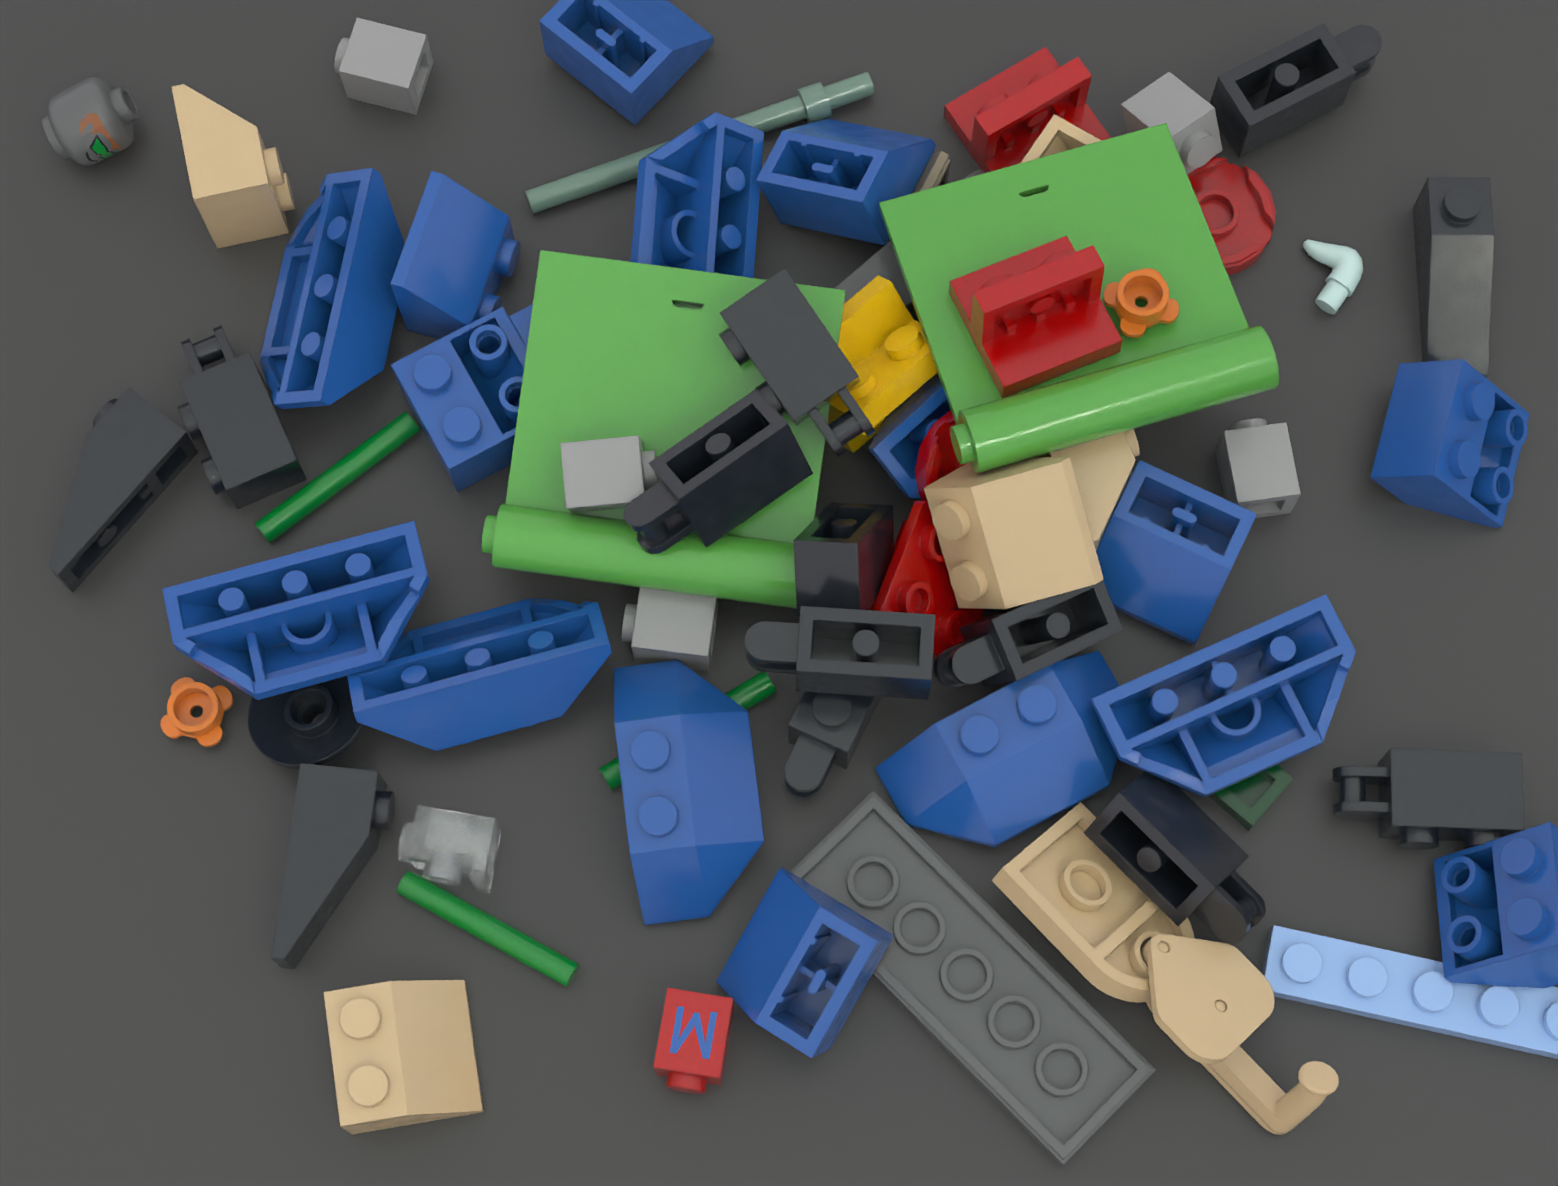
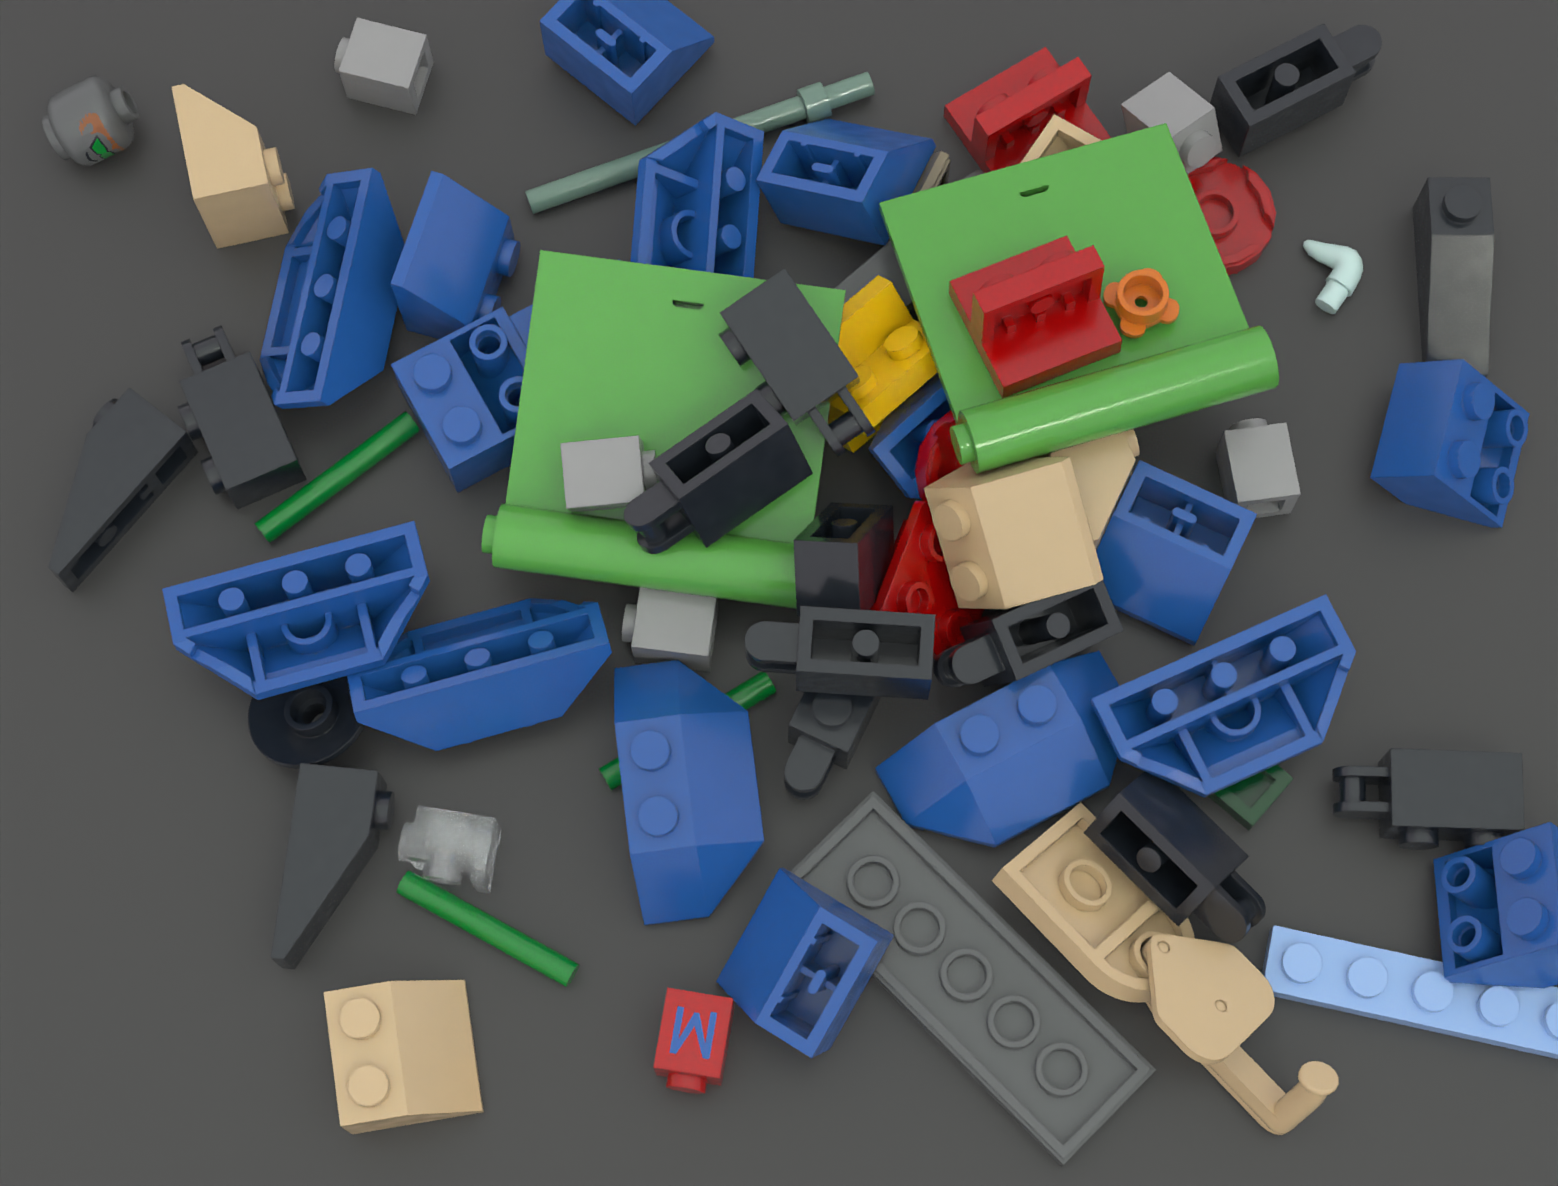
(190, 694): orange plate -> none

